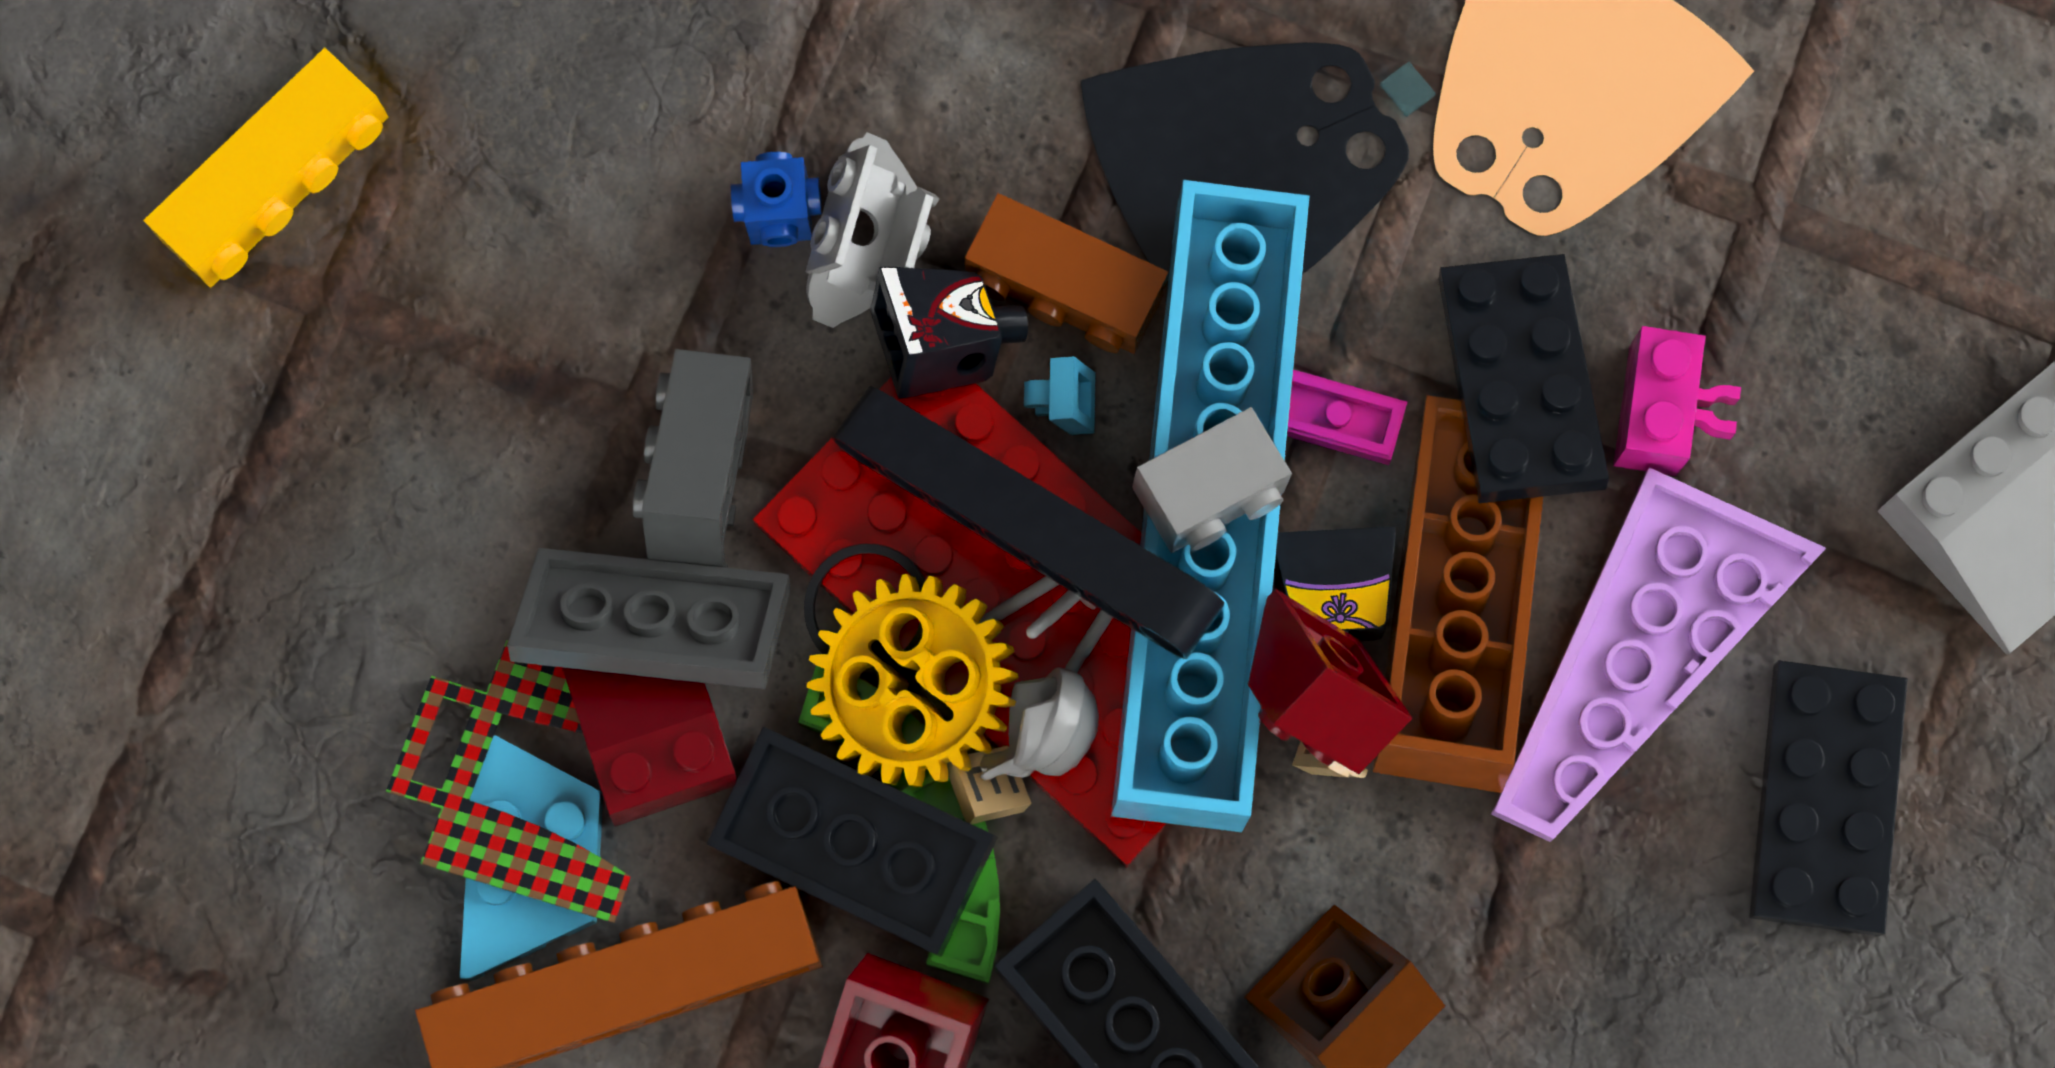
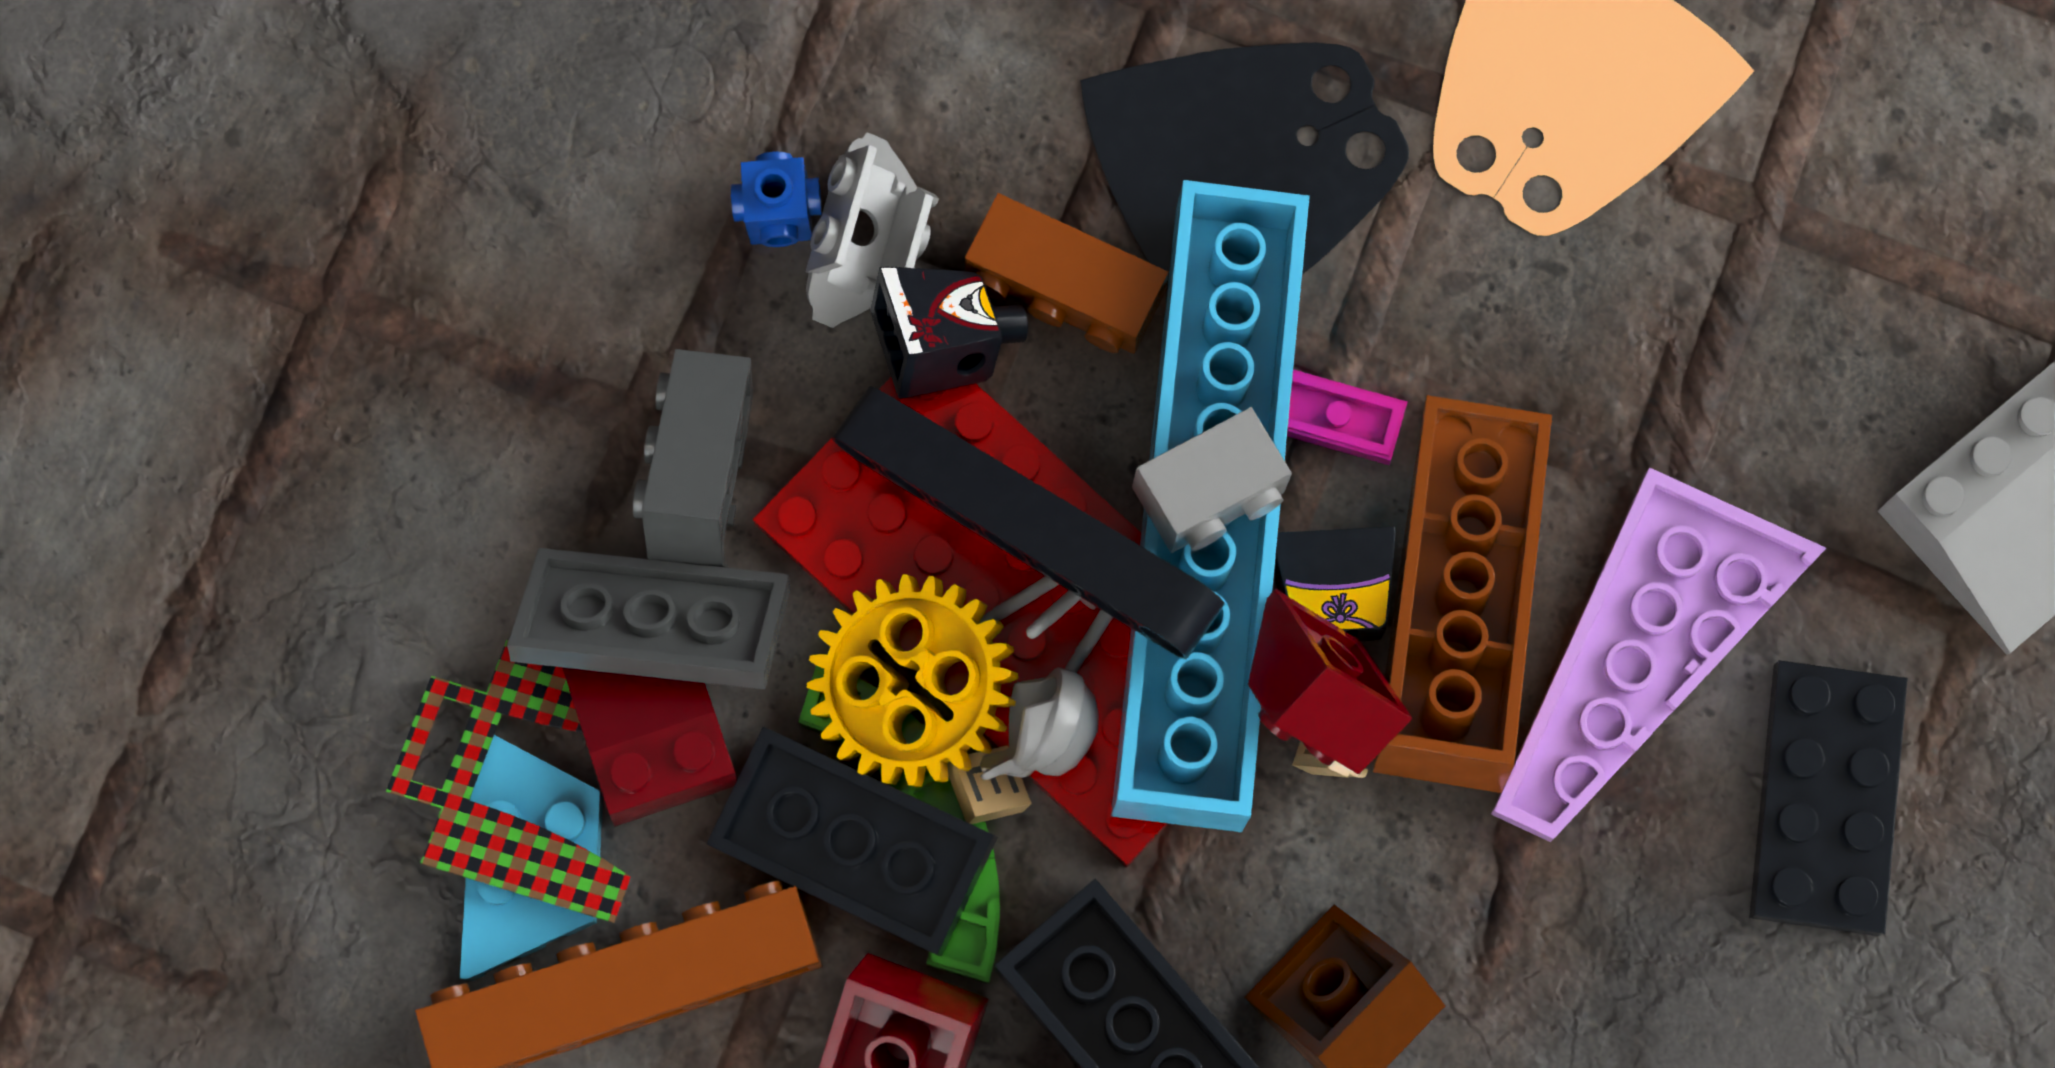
(268, 168): yellow brick -> none
(830, 562): black piece -> none
(1065, 397): medium azure tile -> none
(1407, 89): clear light blue window -> none
(1522, 379): black plate -> none
(1663, 402): dark pink brick -> none

